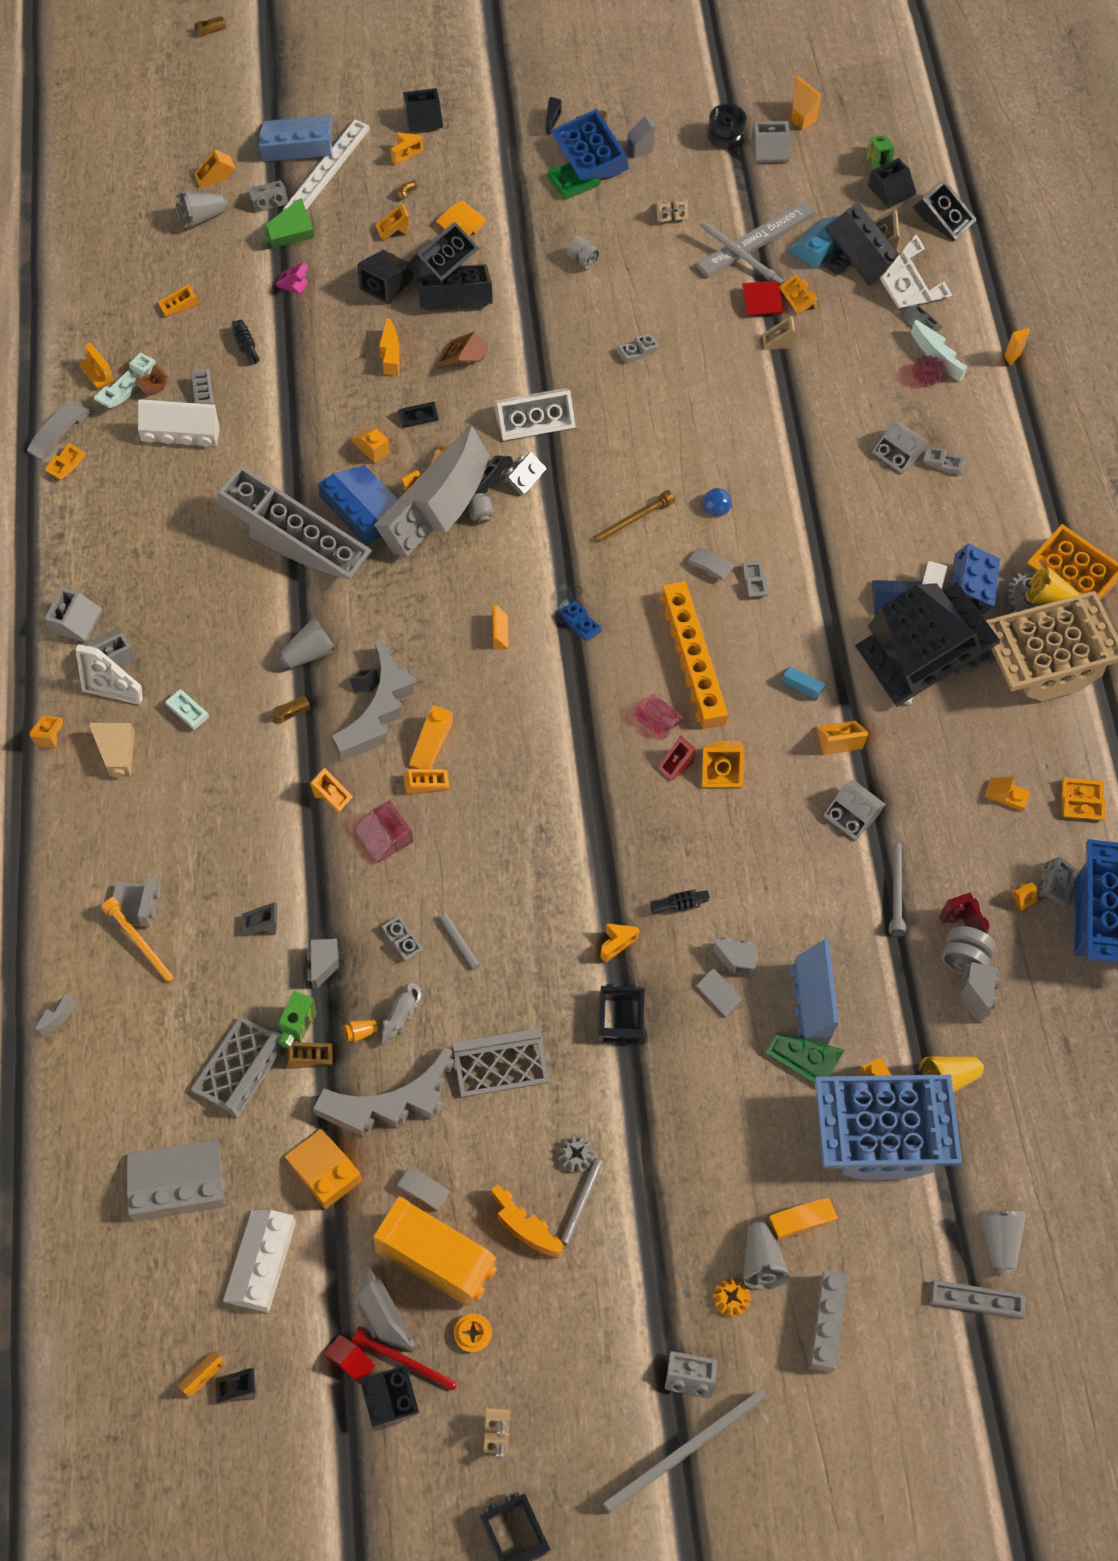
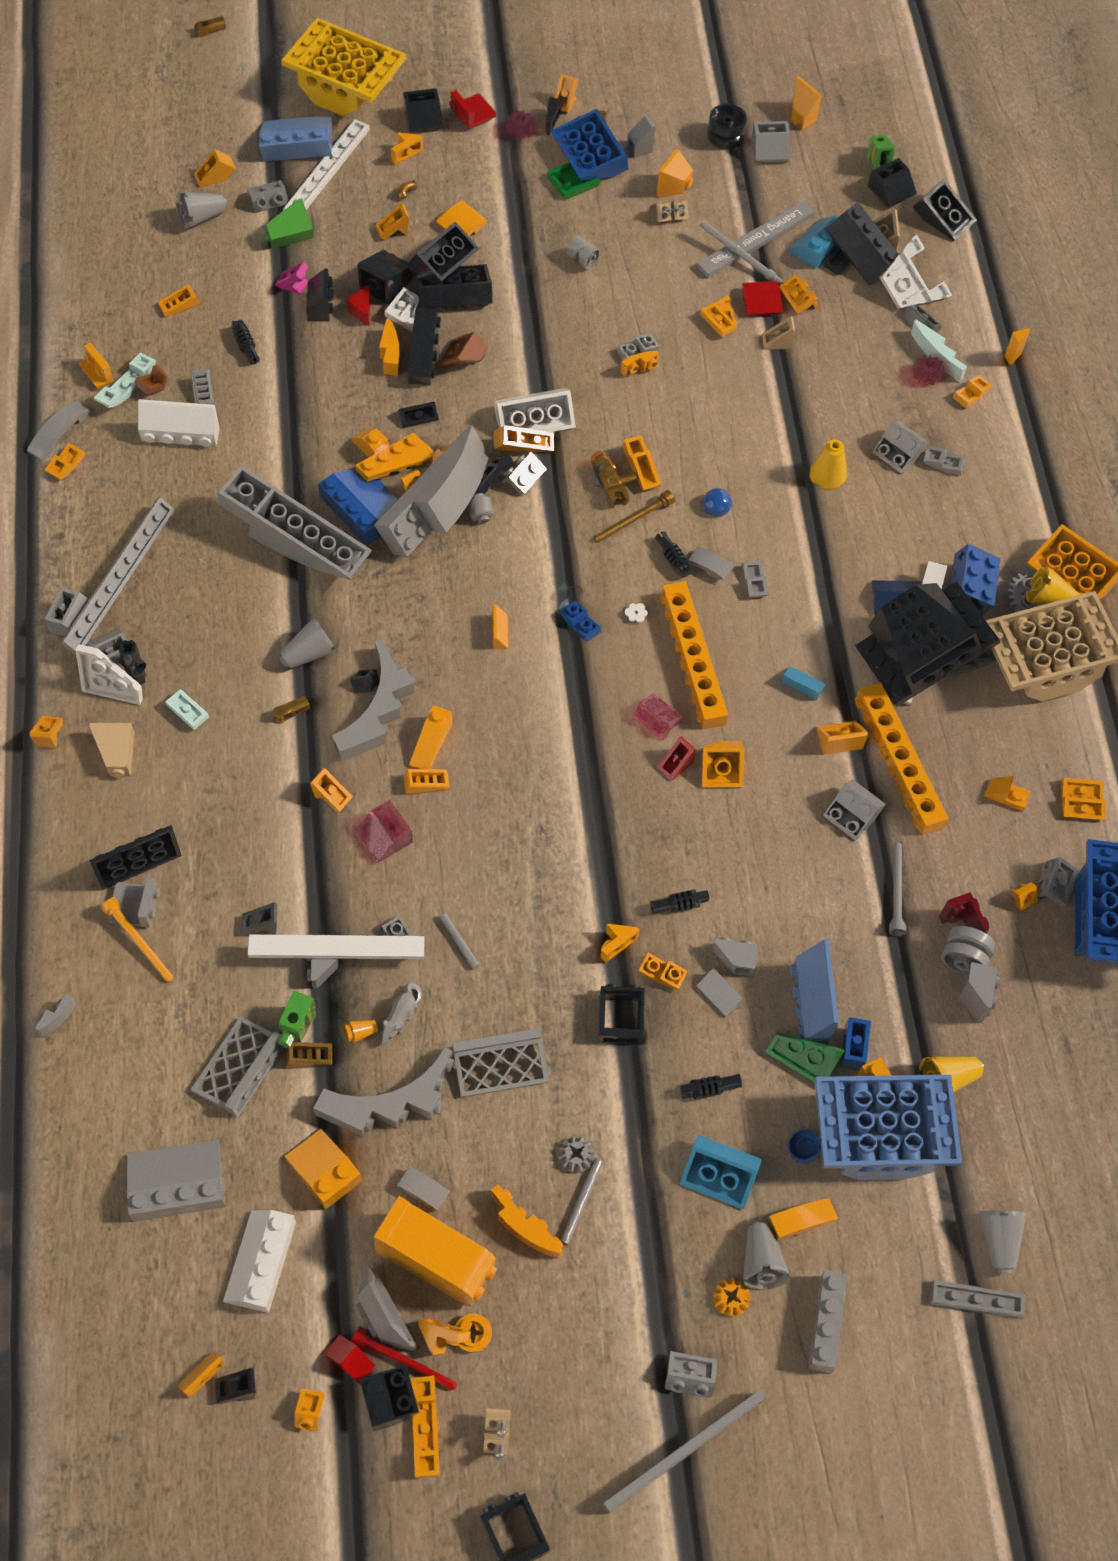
(117, 575): none -> light grey plate
(131, 661): none -> black piece
(136, 857): none -> black slope
(309, 1410): none -> light orange bracket
(319, 297): none -> black slope
(336, 946): none -> white tile
(341, 67): none -> yellow wedge
(360, 305): none -> red slope
(396, 457): none -> light orange wing
(403, 309): none -> white wing
(423, 346): none -> black wedge
(425, 1428): none -> light orange slope
(439, 1334): none -> light orange slope
(471, 110): none -> red bracket
(520, 124): none -> clear pink gear
(523, 440): none -> light orange slope
(566, 91): none -> light orange slope
(609, 480): none -> pearl gold piece
(636, 612): none -> white plant
(641, 462): none -> light orange slope
(643, 361): none -> light orange slope
(662, 972): none -> light orange slope
(674, 176): none -> light orange slope
(674, 555): none -> black hinge
(710, 1086): none -> black hinge
(720, 316): none -> light orange wing
(720, 1171): none -> dark azure slope
(804, 1146): none -> blue hair
(830, 466): none -> yellow cone
(855, 1043): none -> blue brick
(924, 821): none -> light orange brick
(972, 391): none -> light orange slope

